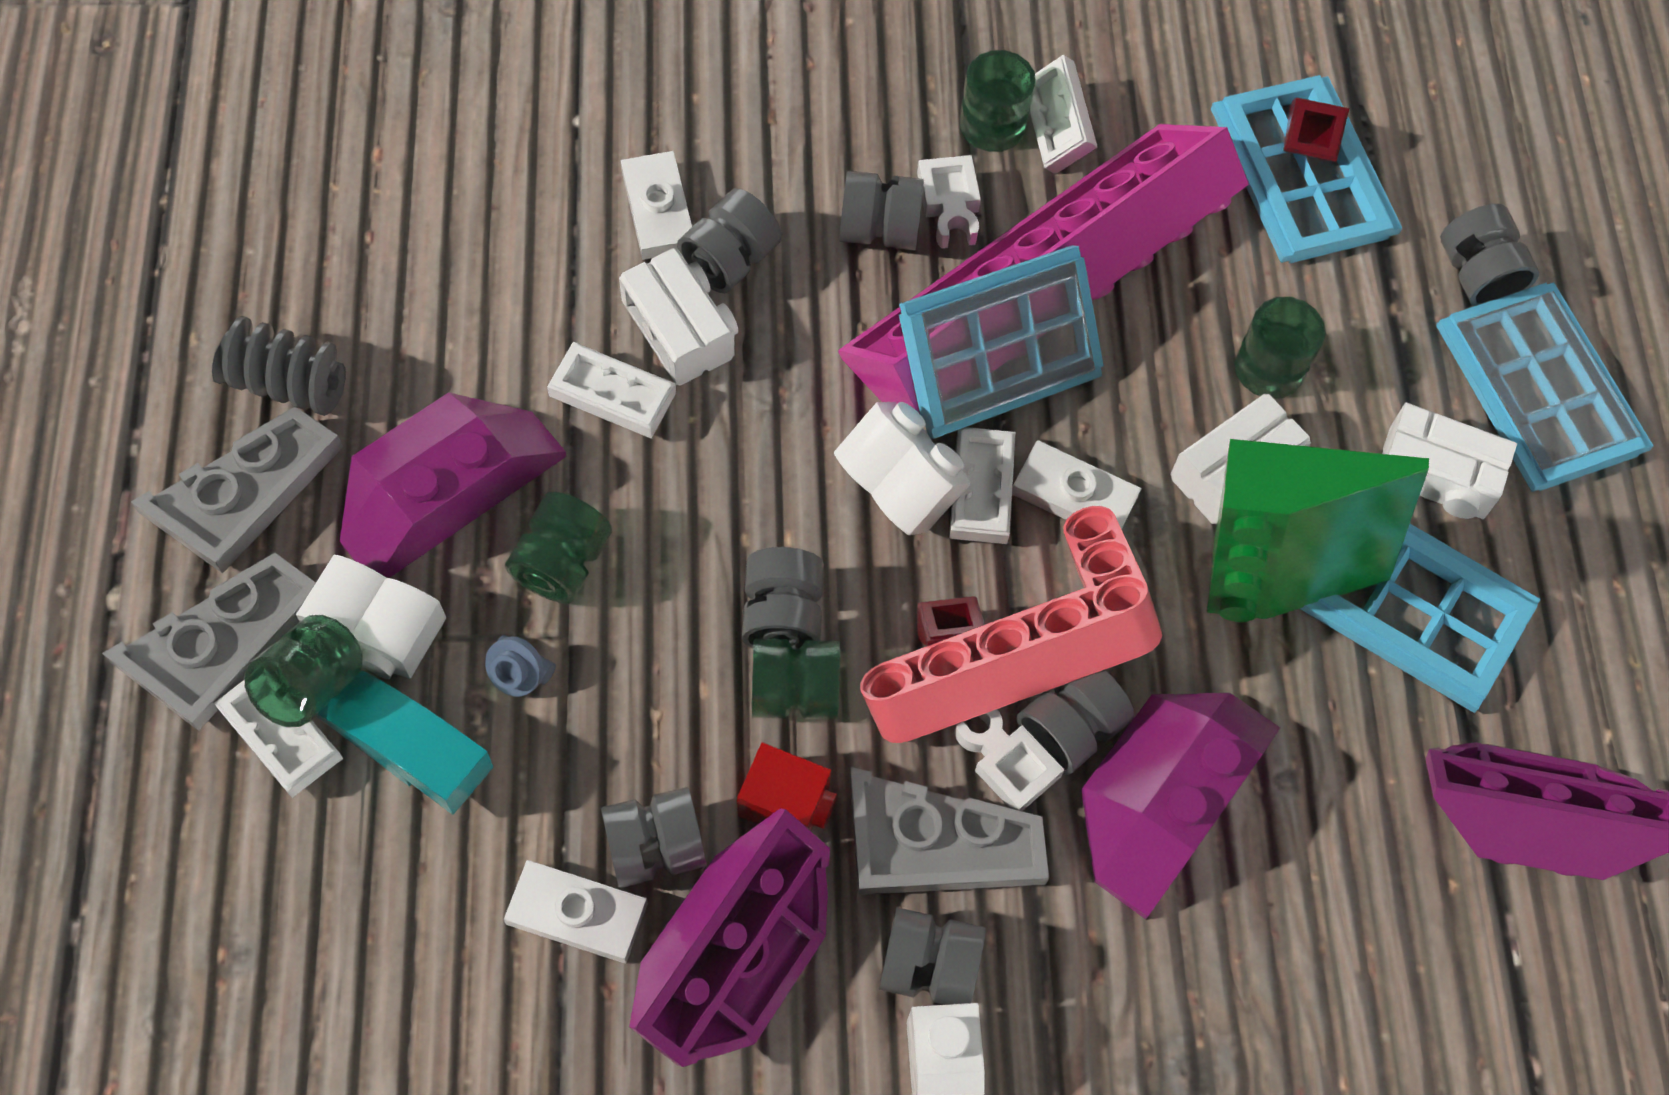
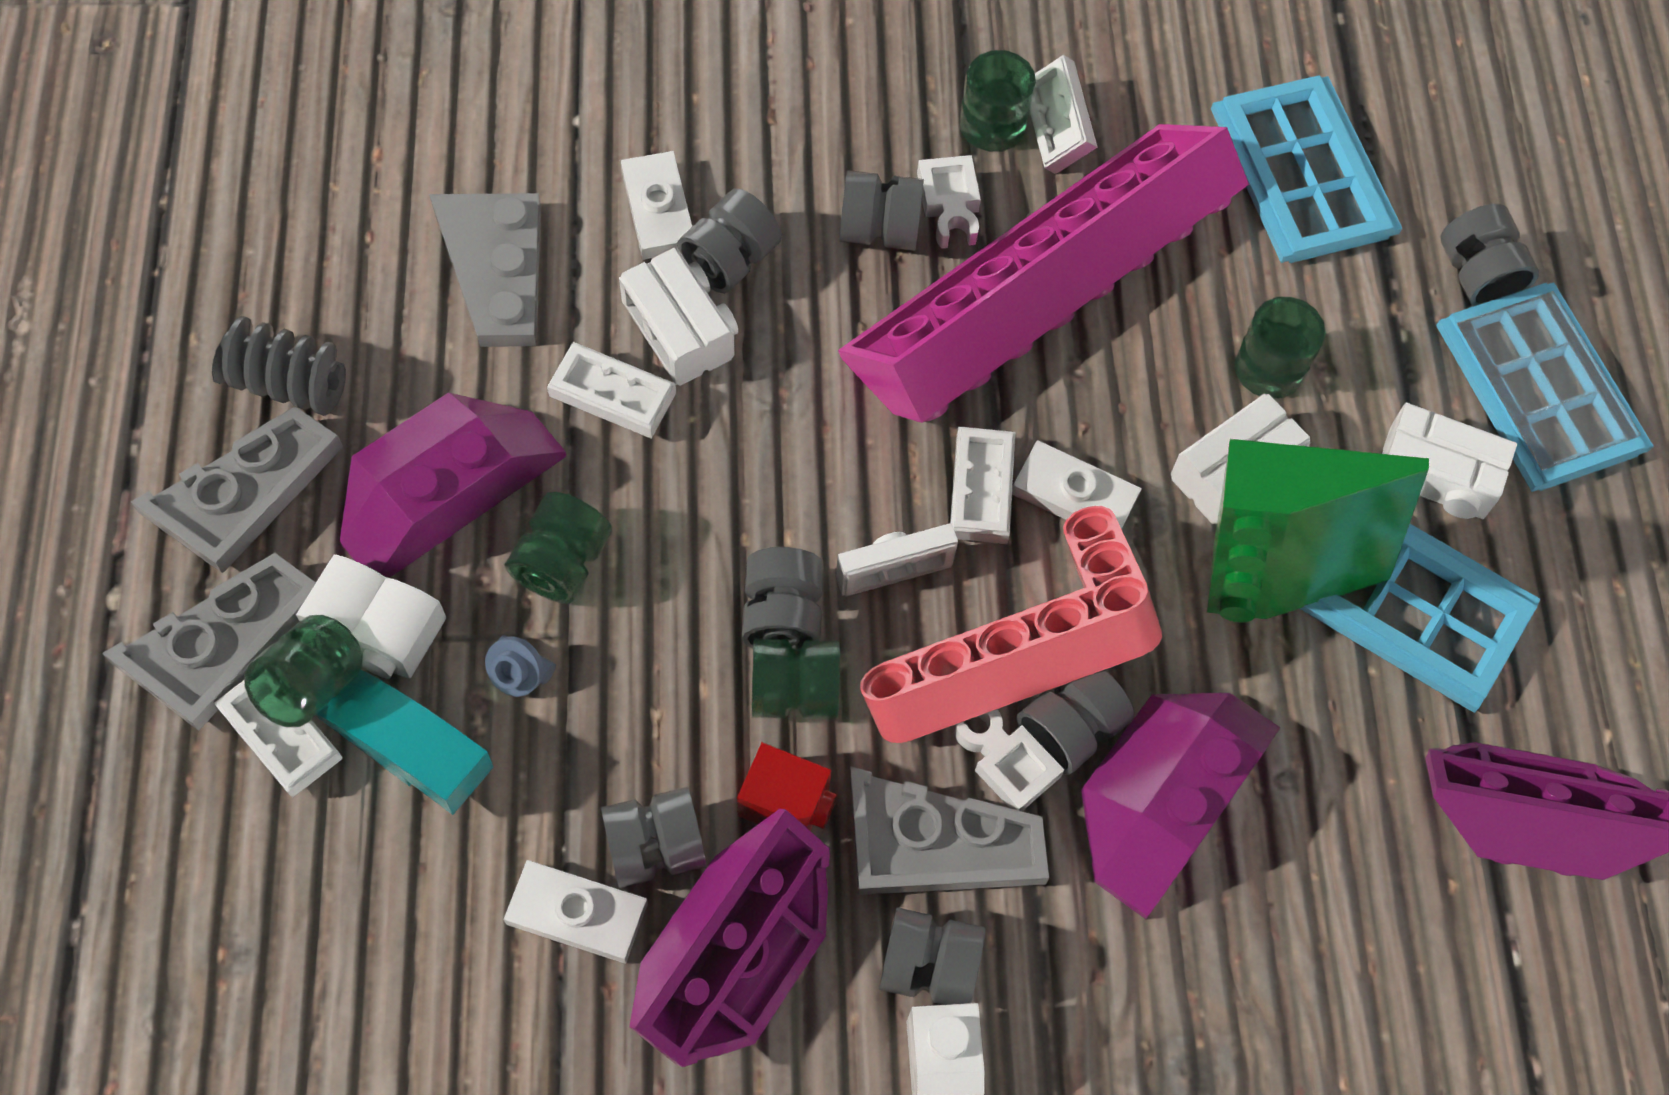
(496, 261): none -> light grey wing
(896, 559): none -> white plate
(902, 466): white brick -> none
(947, 618): dark red slope -> none
(1001, 340): clear piece -> none
(1315, 129): dark red slope -> none

